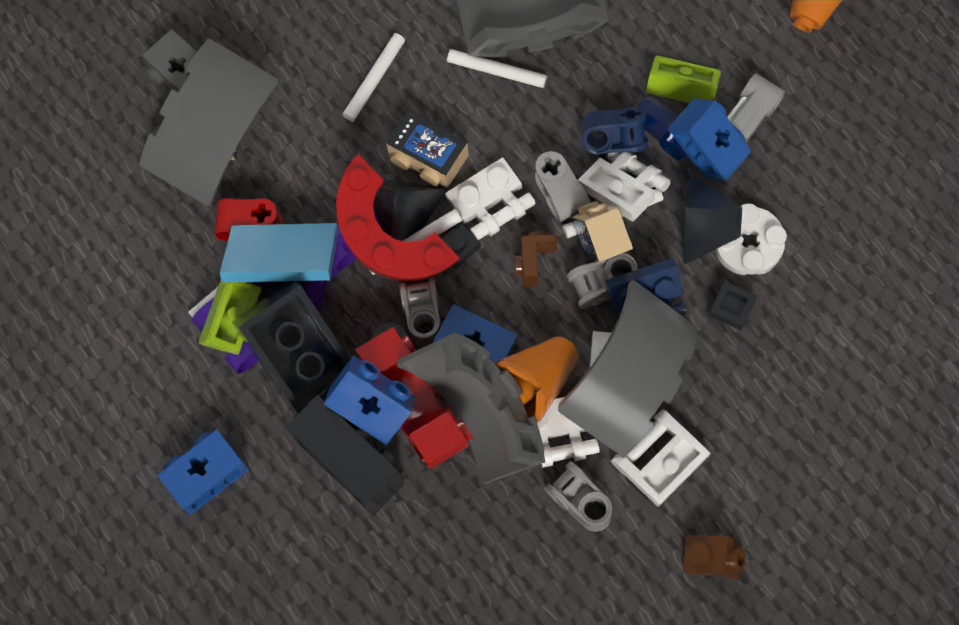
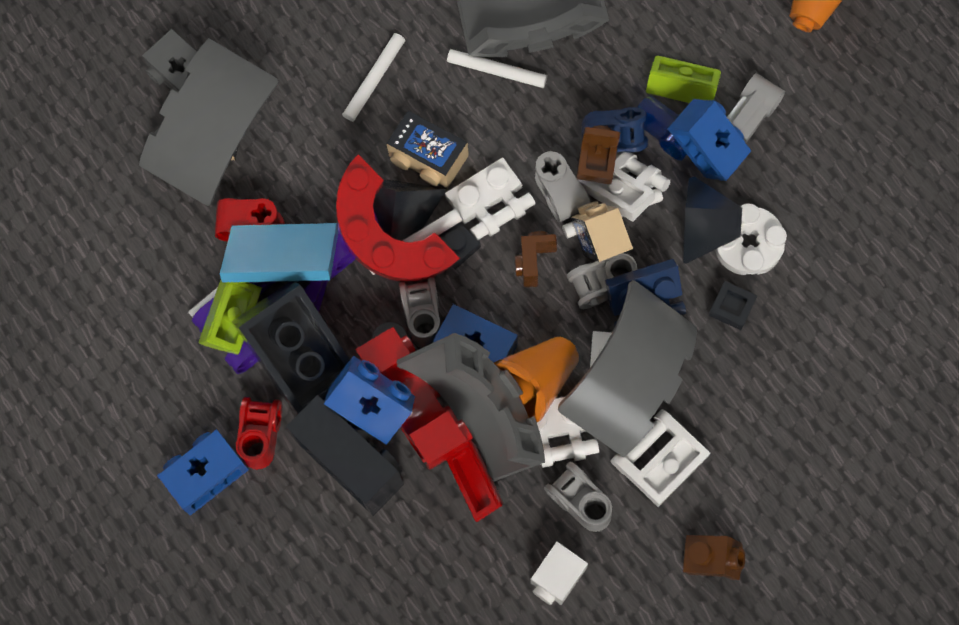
(258, 424): none -> red piece
(475, 482): none -> red tile
(557, 574): none -> white brick
(598, 154): none -> reddish brown bracket

